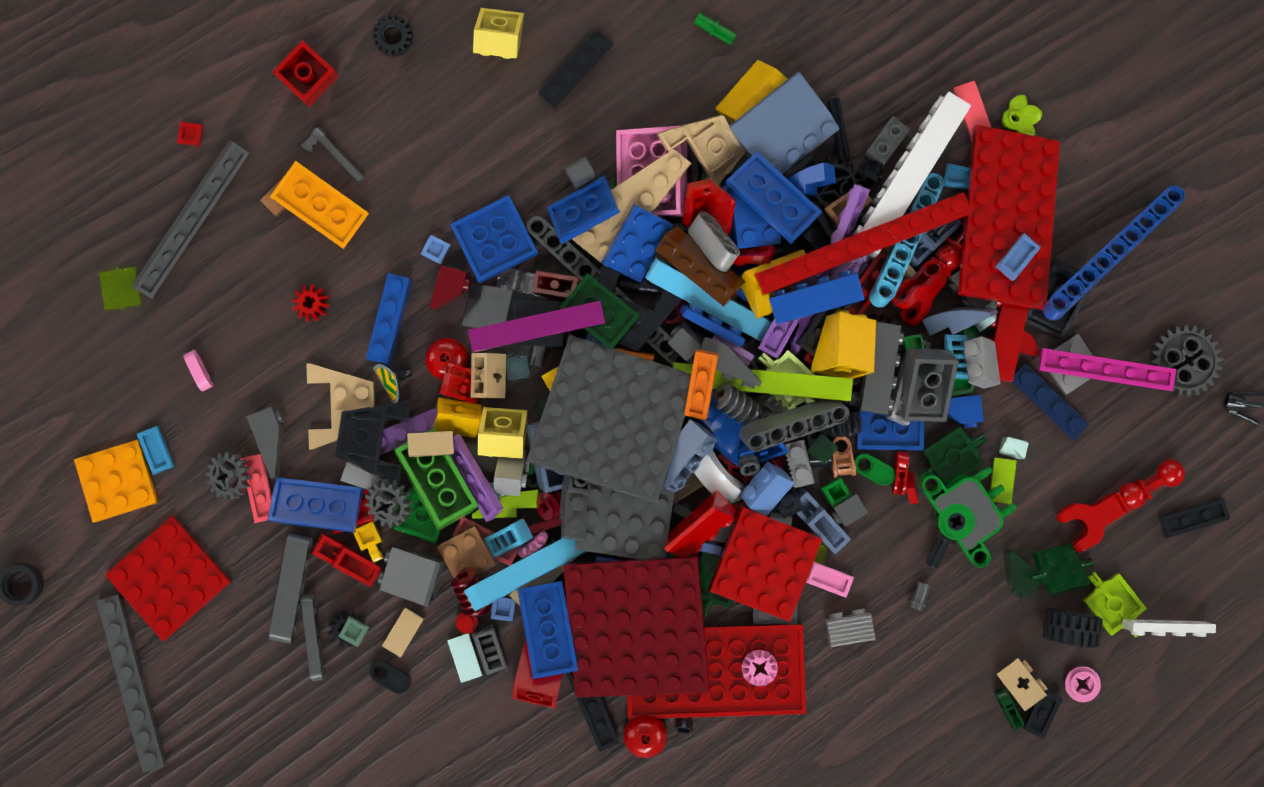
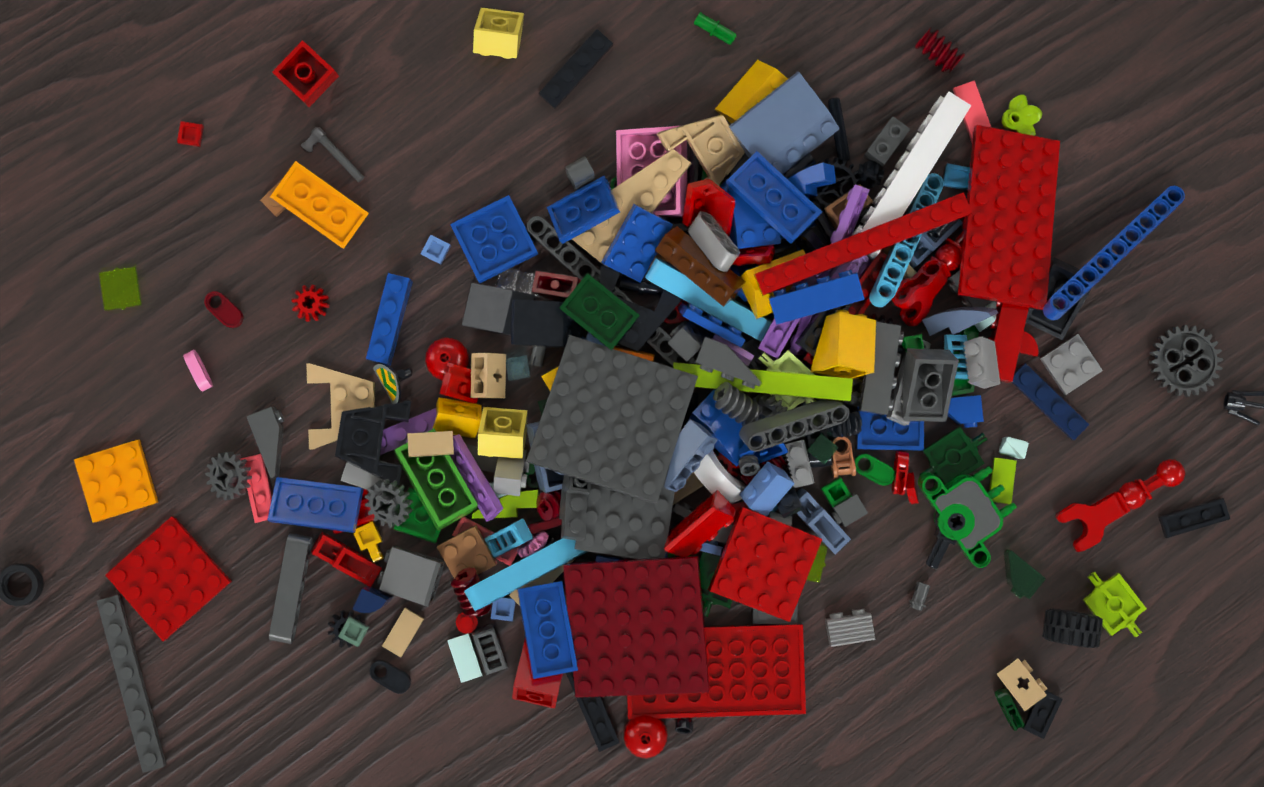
(155, 450): dark azure tile -> none
(190, 219): dark grey plate -> none
(227, 312): none -> dark red piece
(313, 637): dark grey beam -> none
(371, 600): none -> dark blue brick
(388, 23): black tyre -> none
(449, 287): dark red slope -> none
(536, 326): magenta tile -> none
(701, 384): orange plate -> none
(749, 669): bright pink gear -> none
(829, 579): bright pink tile -> none
(939, 50): none -> dark red piece
(1018, 257): medium blue tile -> none
(1060, 569): dark green plate -> none
(1093, 684): bright pink gear -> none
(1107, 369): dark pink plate -> none
(1160, 627): white plate -> none

